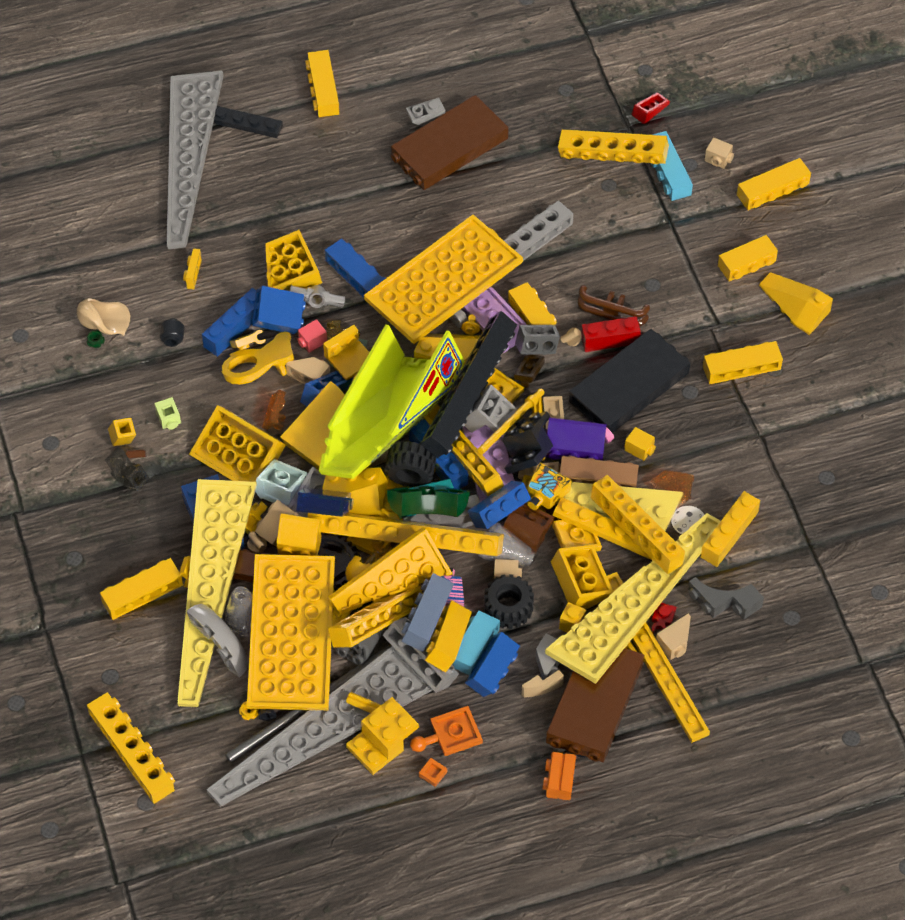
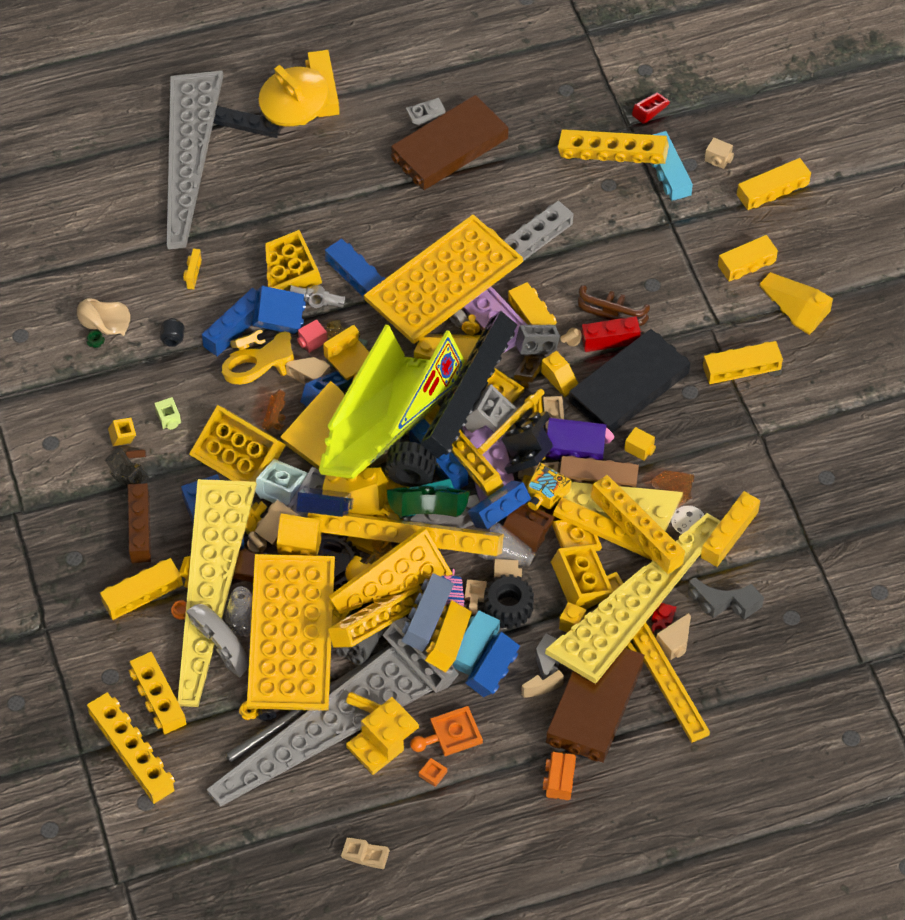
(139, 523): none -> reddish brown brick
(166, 720): none -> yellow brick
(179, 609): none -> orange plate
(293, 96): none -> yellow bracket
(364, 853): none -> tan slope
(475, 593): none -> tan plate
(559, 373): none -> yellow slope

